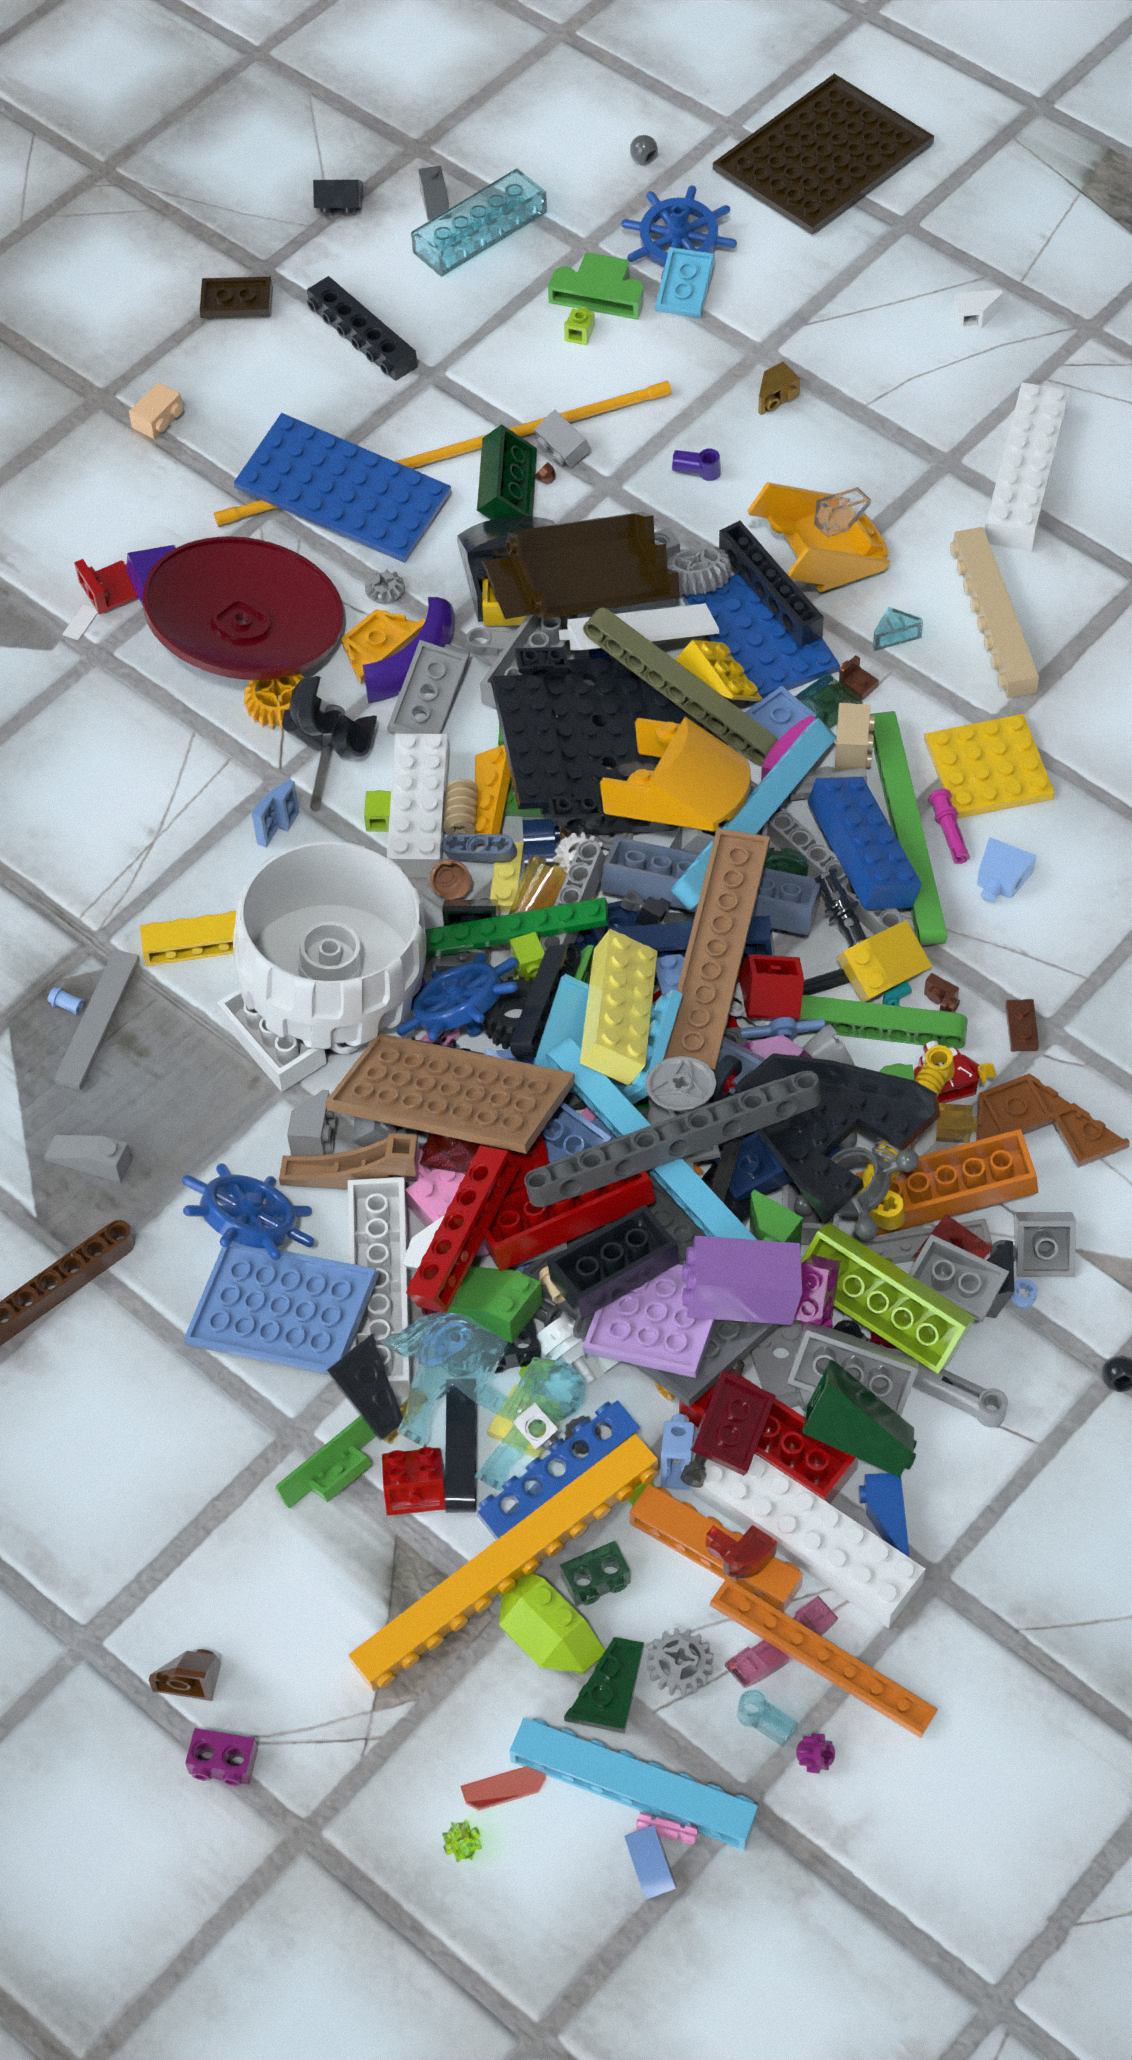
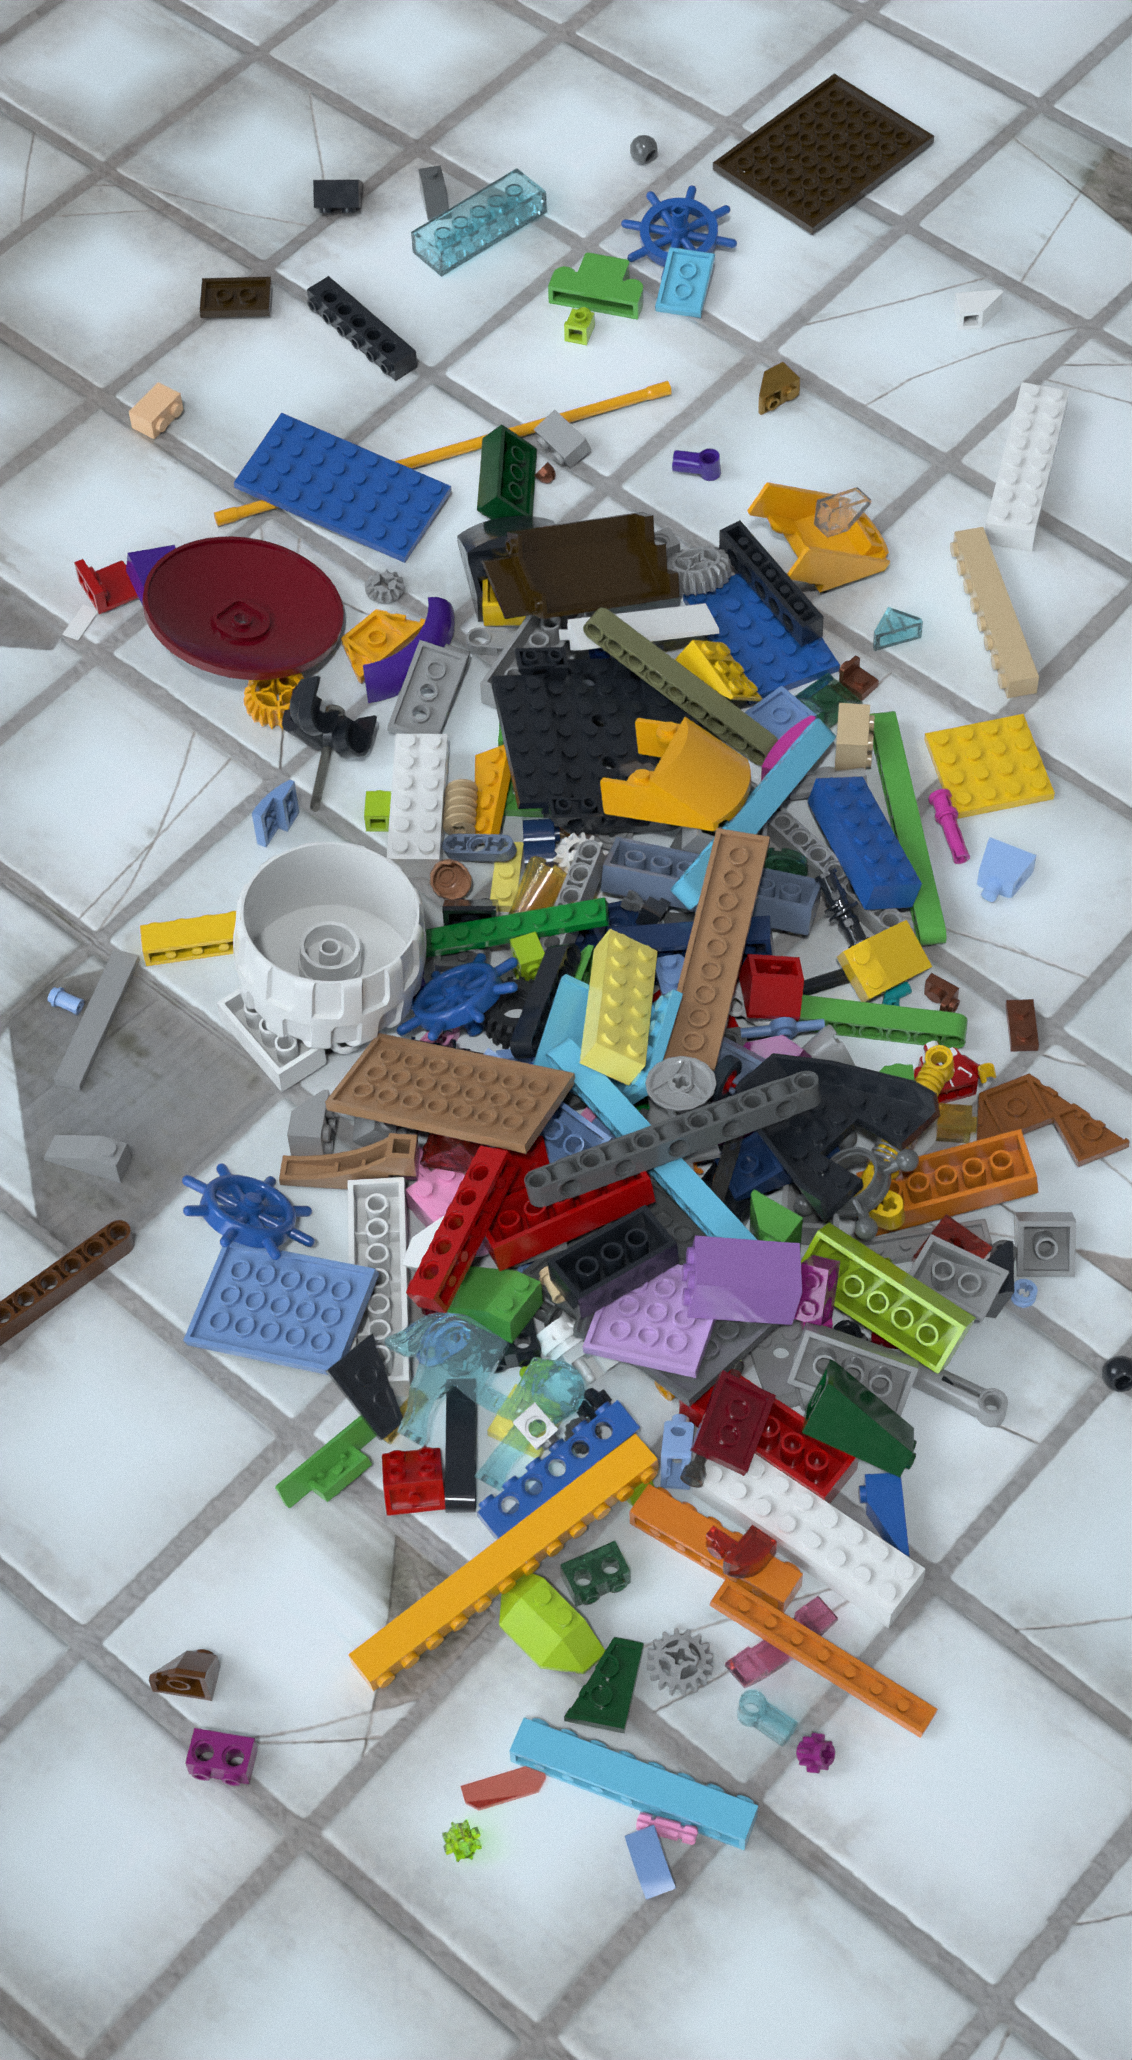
(592, 1401): none -> black gear

